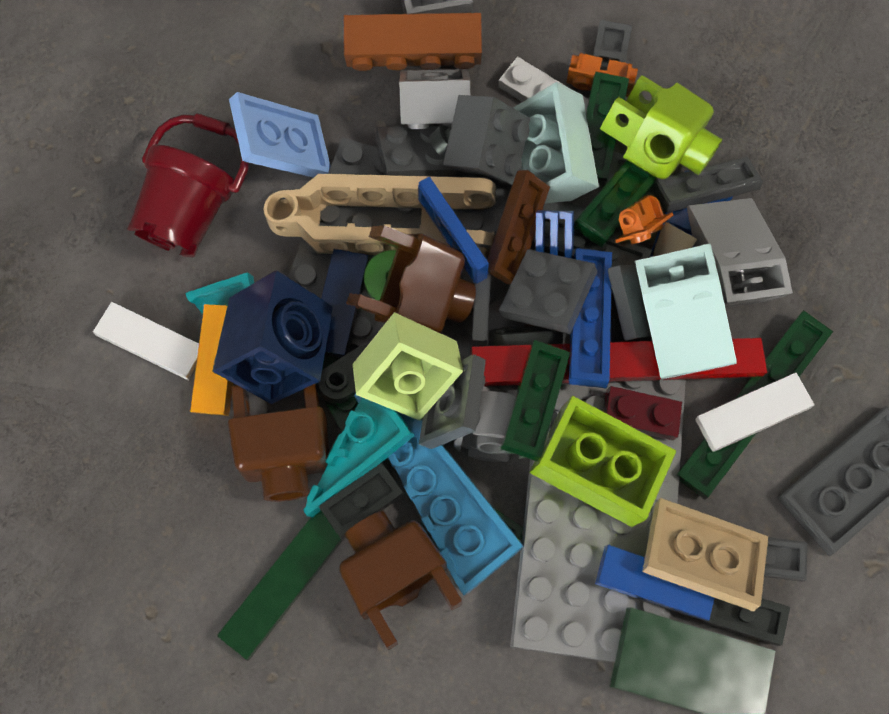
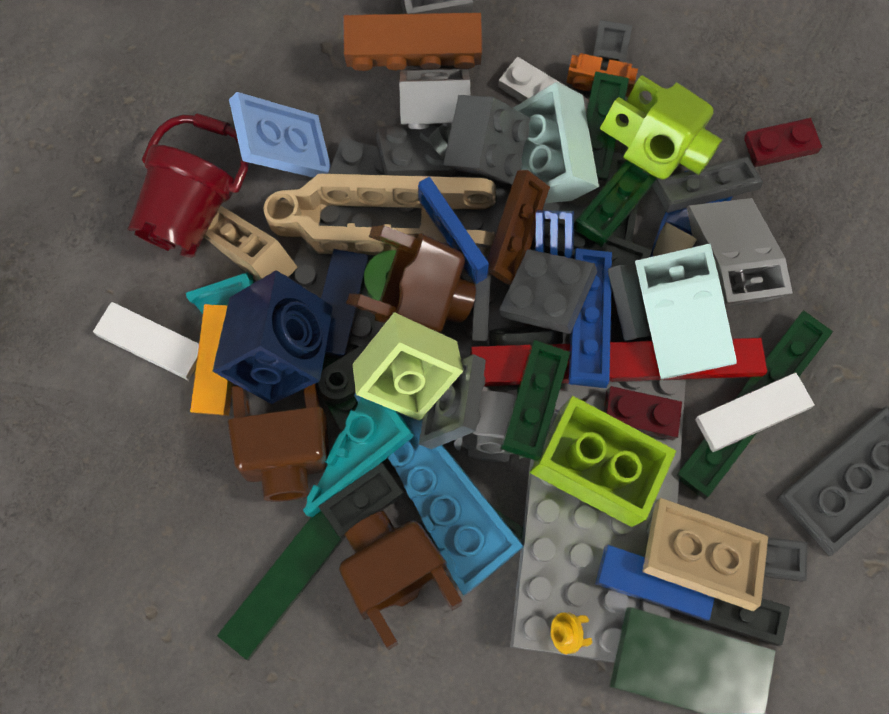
(248, 246): none -> tan slope
(568, 632): none -> yellow plate
(642, 220): orange hinge -> none
(782, 142): none -> dark red plate

